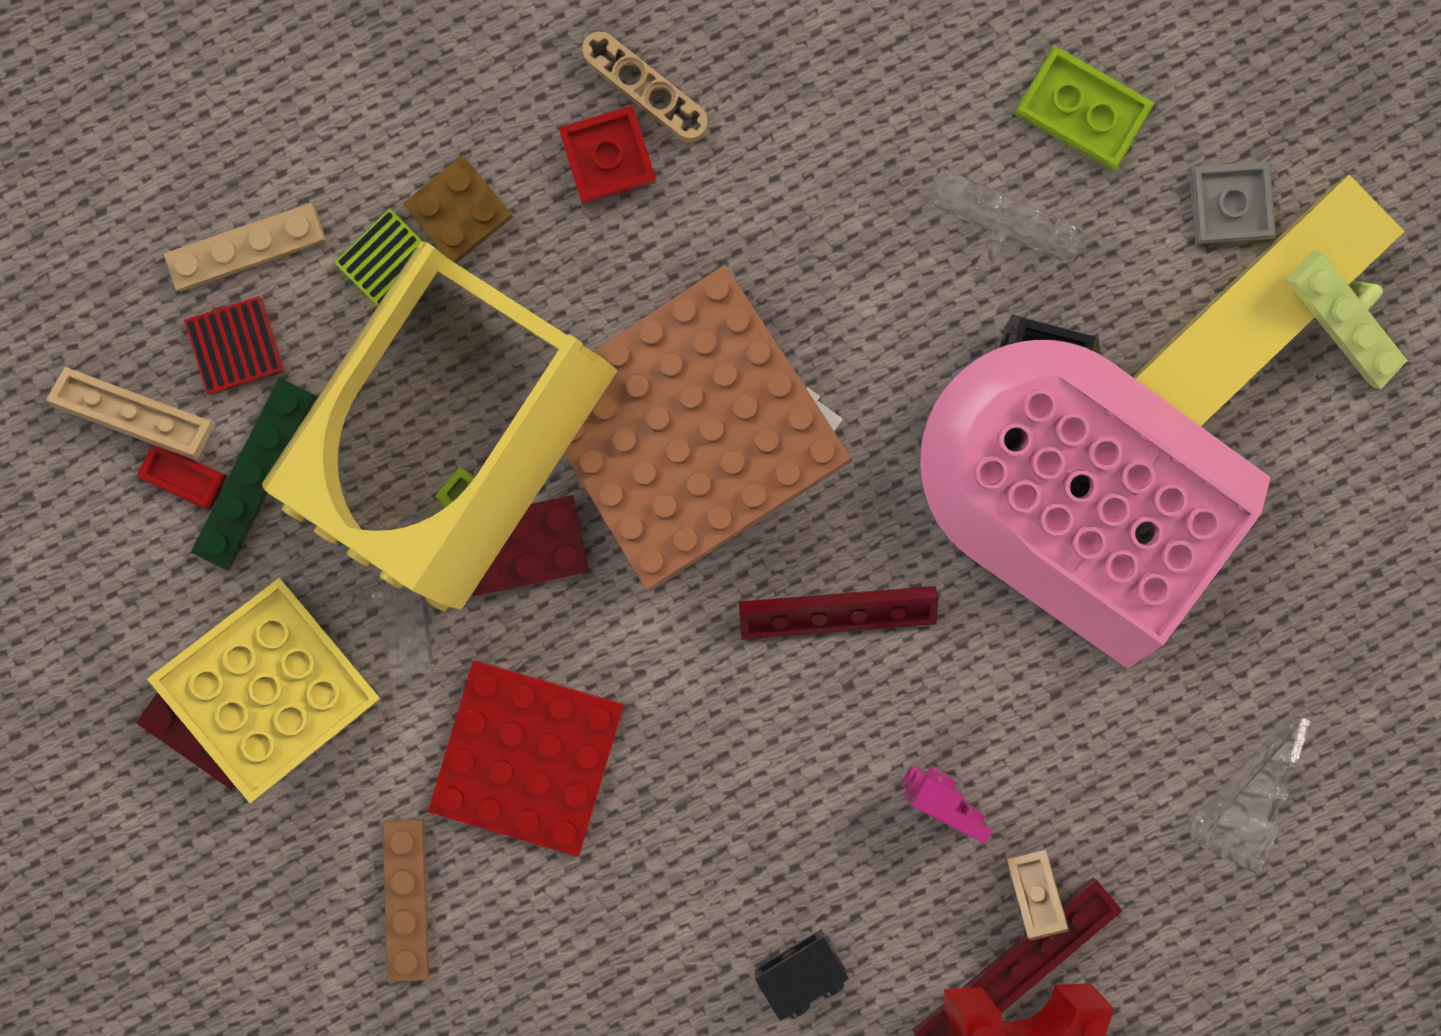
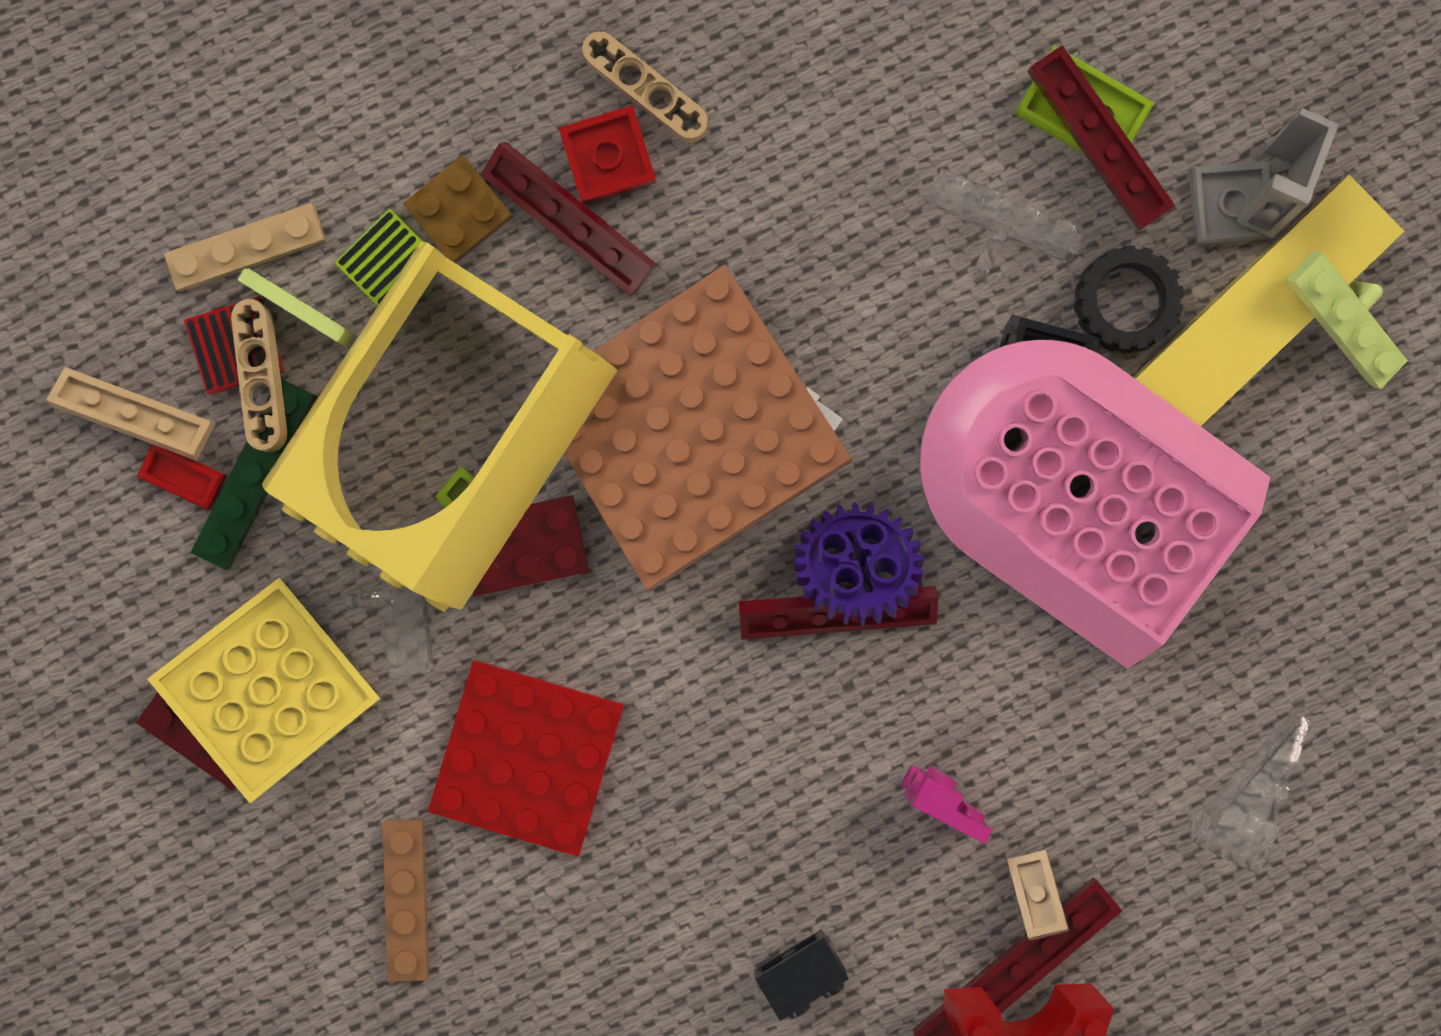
(265, 374): none -> tan beam
(296, 307): none -> yellowish green tile
(568, 218): none -> dark red plate
(892, 554): none -> dark purple gear
(1100, 138): none -> dark red plate
(1157, 271): none -> black tyre
(1304, 145): none -> light grey panel

